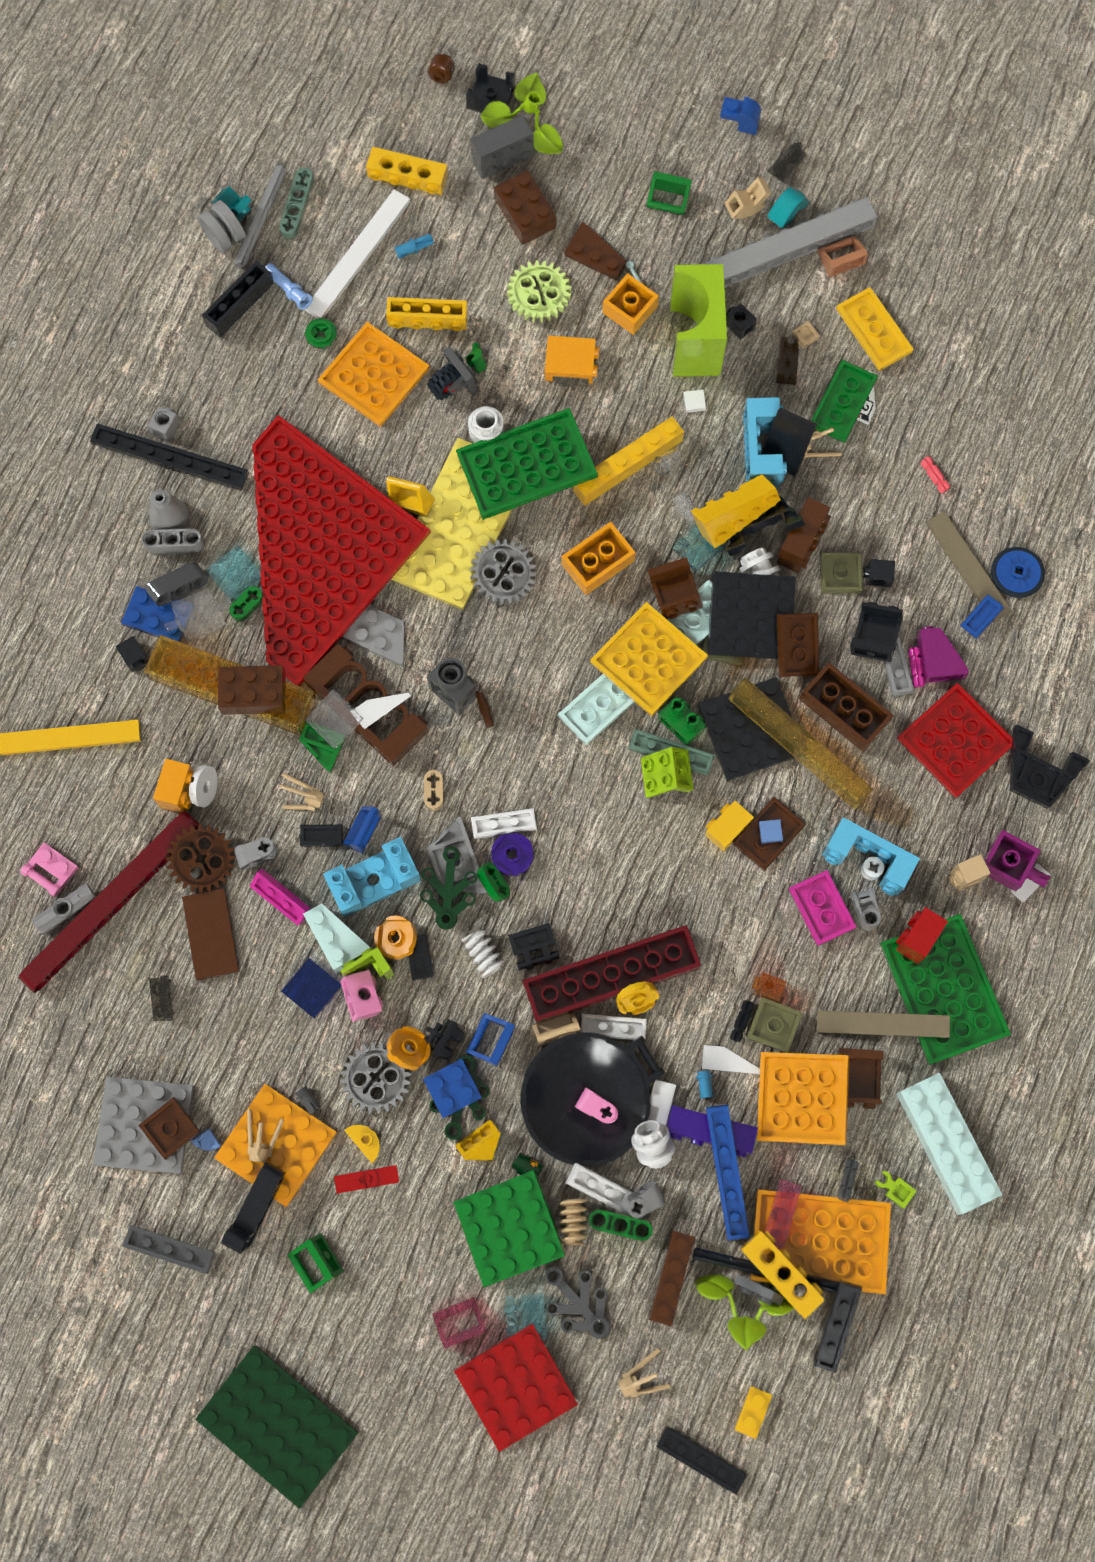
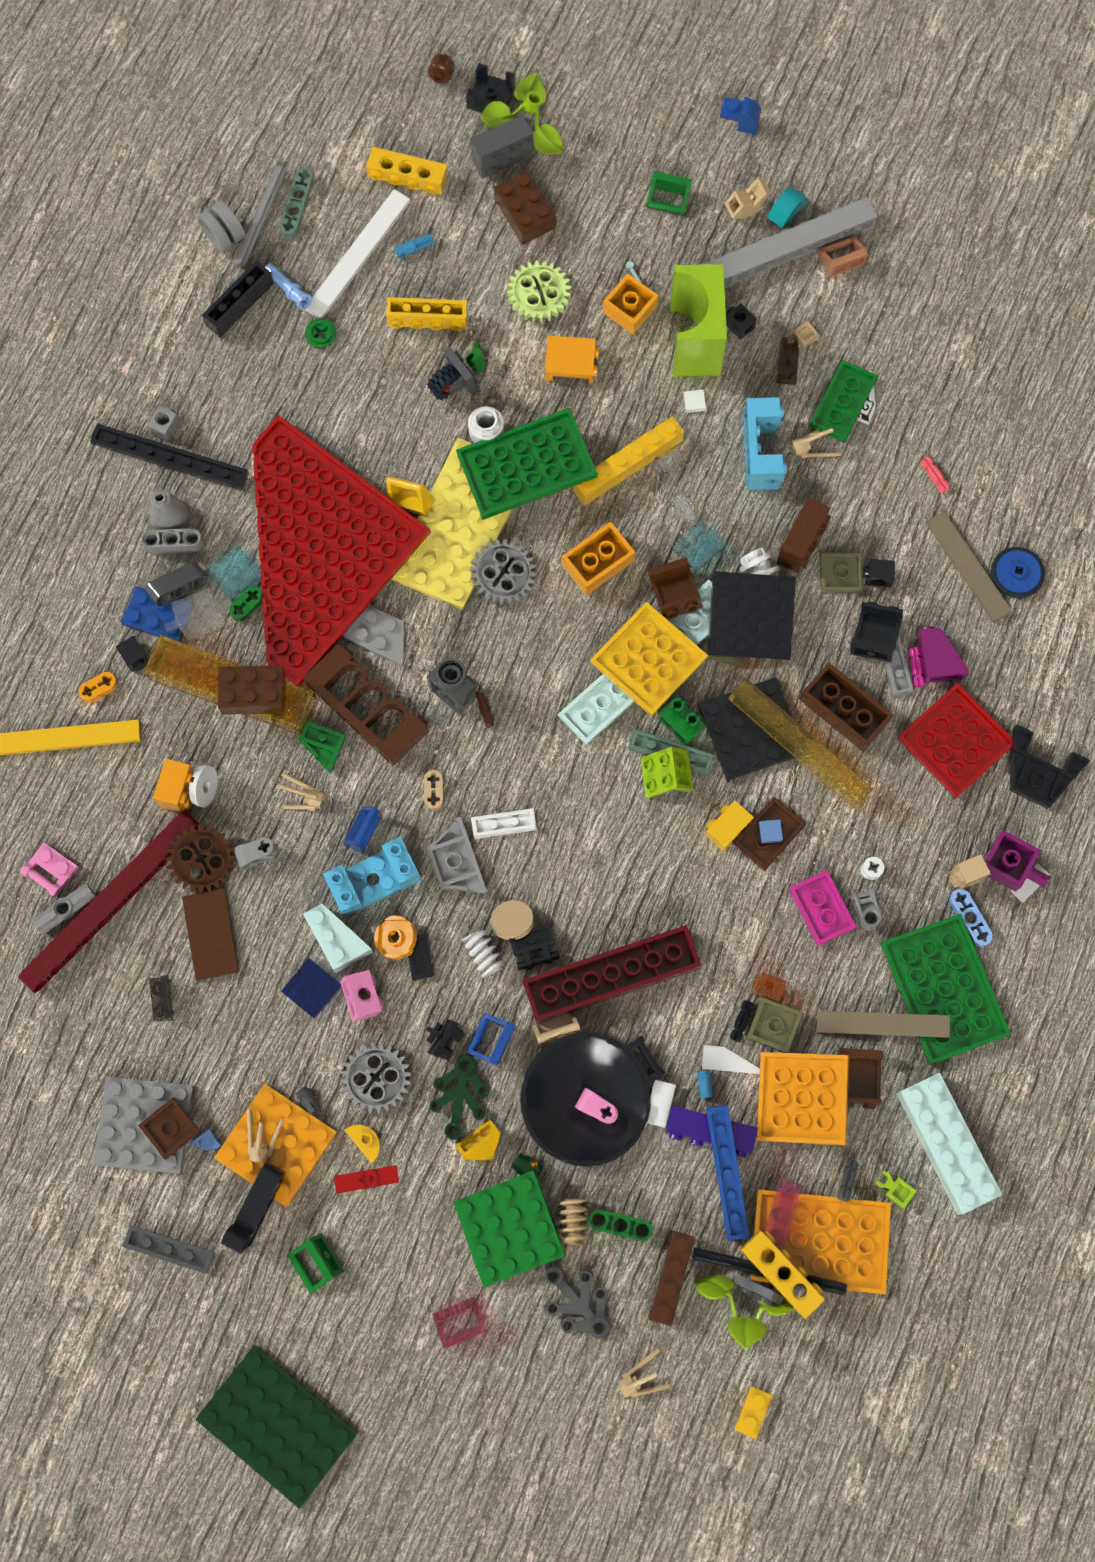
(95, 683): none -> light orange beam
(236, 204): teal brick -> none
(279, 897): dark pink plate -> none
(321, 835): black tile -> none
(334, 719): clear tile -> none
(369, 957): lime bracket -> none
(373, 374): light orange plate -> none
(374, 709): white sticker -> none
(400, 1055): light orange plate -> none
(448, 892): dark green plant -> none
(452, 1088): blue plate -> none
(493, 882): green beam -> none
(510, 842): dark purple plate -> none
(512, 920): none -> tan tile
(515, 1387): red plate -> none
(532, 1312): clear light blue plate -> none
(594, 253): reddish brown wing -> none
(597, 1186): white tile -> none
(614, 1027): white tile -> none
(637, 998): yellow tile -> none
(645, 1198): light grey piece -> none
(653, 1144): white piece -> none
(701, 1460): black tile -> none
(734, 511): yellow wedge -> none
(772, 516): black wing -> none
(787, 161): clear smoke hinge -> none
(789, 437): black tile -> none
(798, 644): reddish brown tile -> none
(837, 1326): black tile -> none
(874, 329): yellow plate -> none
(901, 861): medium azure plate -> none
(921, 935): red brick -> none
(973, 908): none -> light blue beam
(982, 616): blue tile -> none

